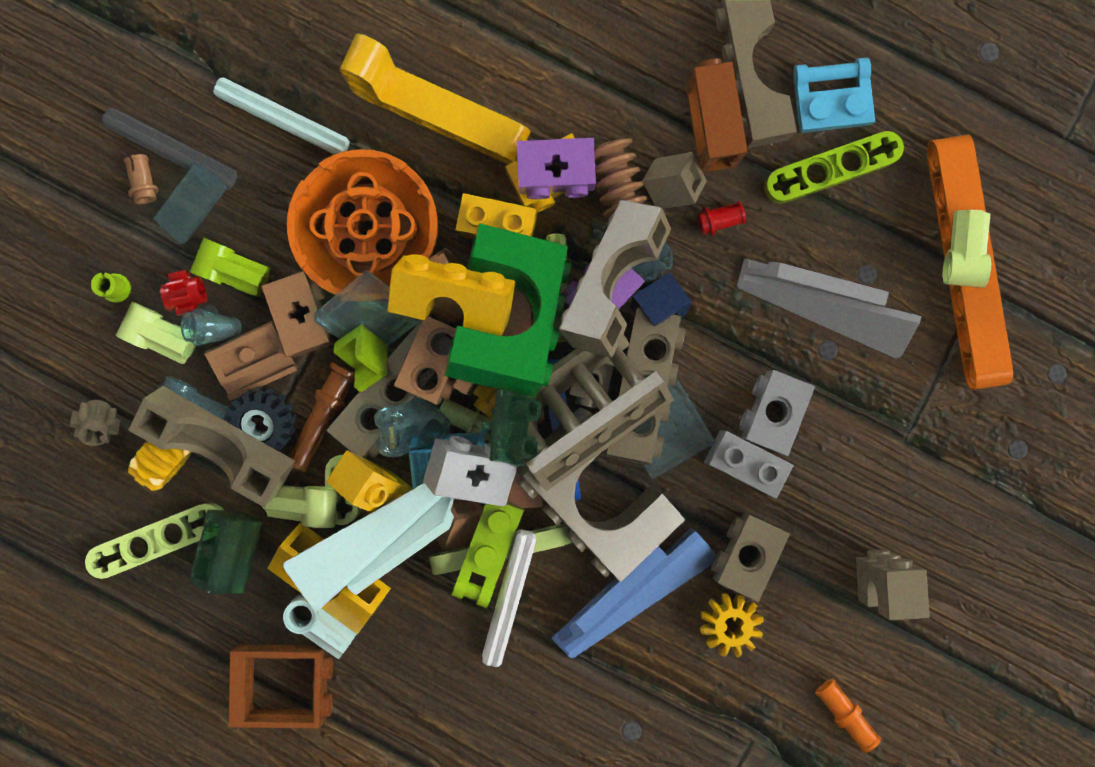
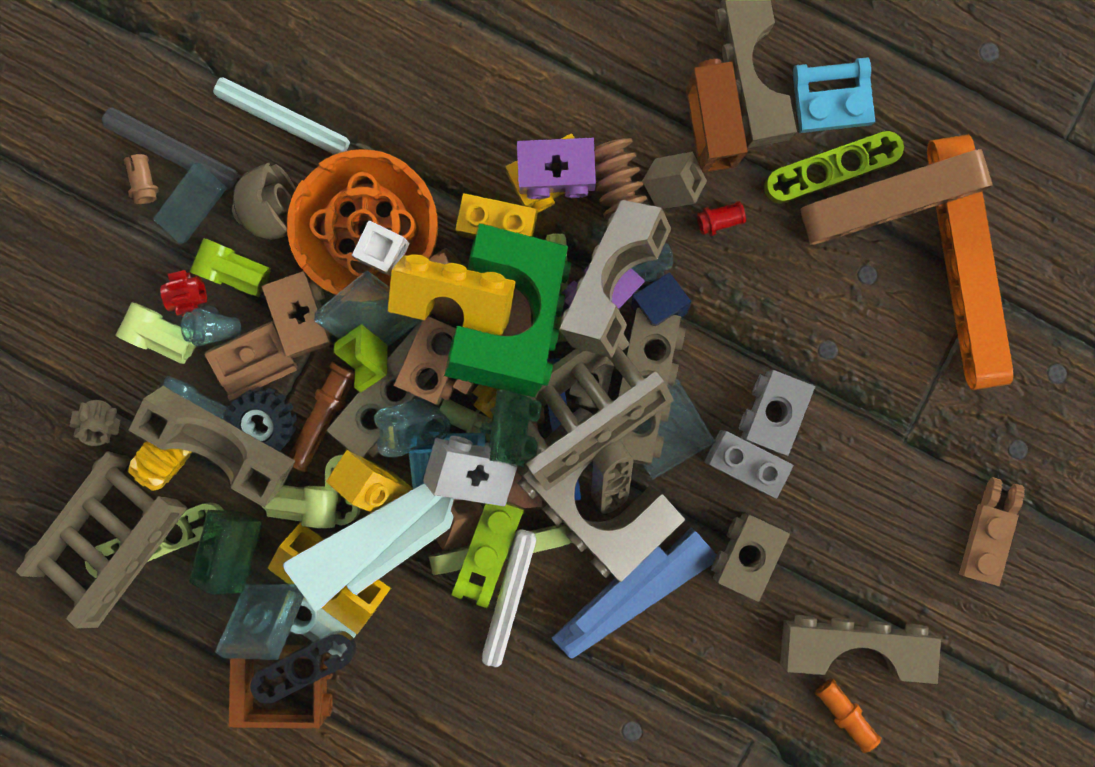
(111, 286): lime pin -> none
(135, 545): none -> dark tan fence
(260, 622): none -> clear light blue tile
(263, 201): none -> dark tan cylinder
(274, 670): none -> black beam
(376, 79): yellow beam -> none
(380, 248): none -> white brick
(611, 477): none -> dark tan beam
(745, 622): yellow gear -> none
(813, 646): none -> dark tan arch
(833, 303): light grey wedge -> none
(892, 585): dark tan arch -> none
(896, 197): none -> medium nougat beam
(968, 258): yellowish green piece -> none
(992, 534): none -> medium nougat hinge

